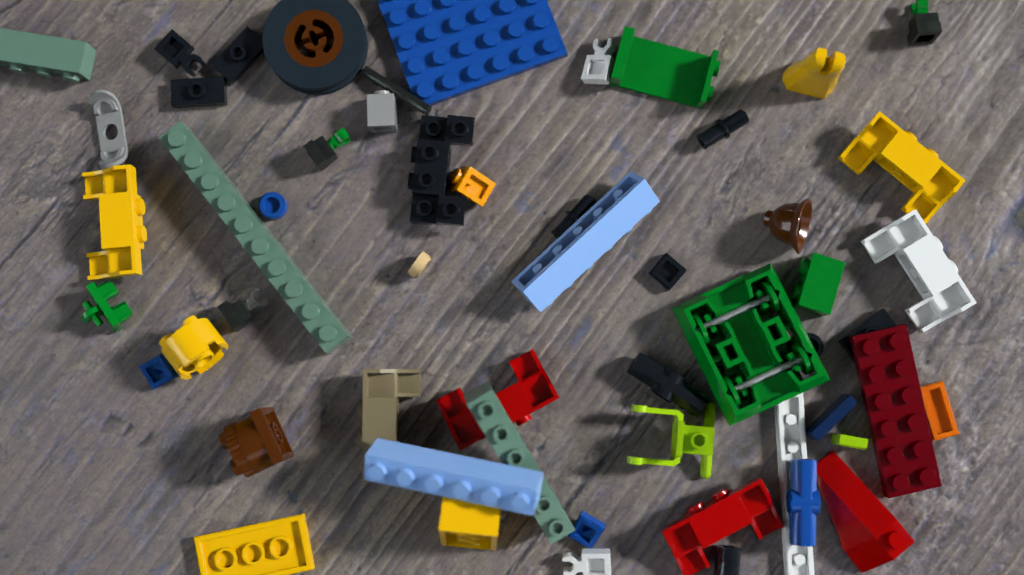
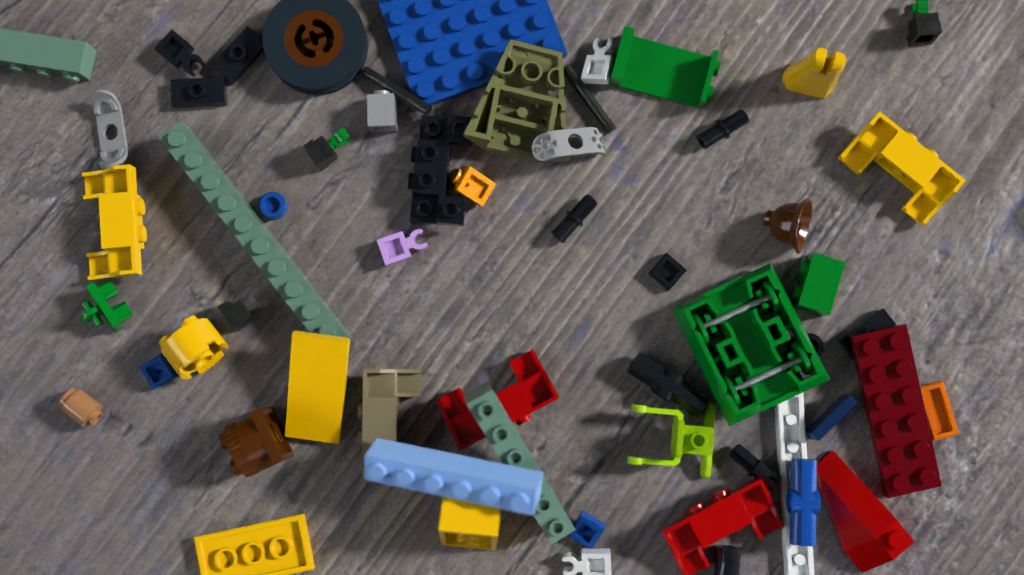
(81, 407): none -> medium nougat brick
(317, 387): none -> yellow tile
(397, 247): none -> lavender plate
(419, 265): tan tile -> none
(520, 102): none -> olive wedge
(555, 143): none -> light grey piece
(586, 241): light blue brick -> none
(589, 99): none -> pearl dark grey bar
(755, 466): none -> black axle
(849, 441): lime tile -> none
(925, 265): white bracket -> none

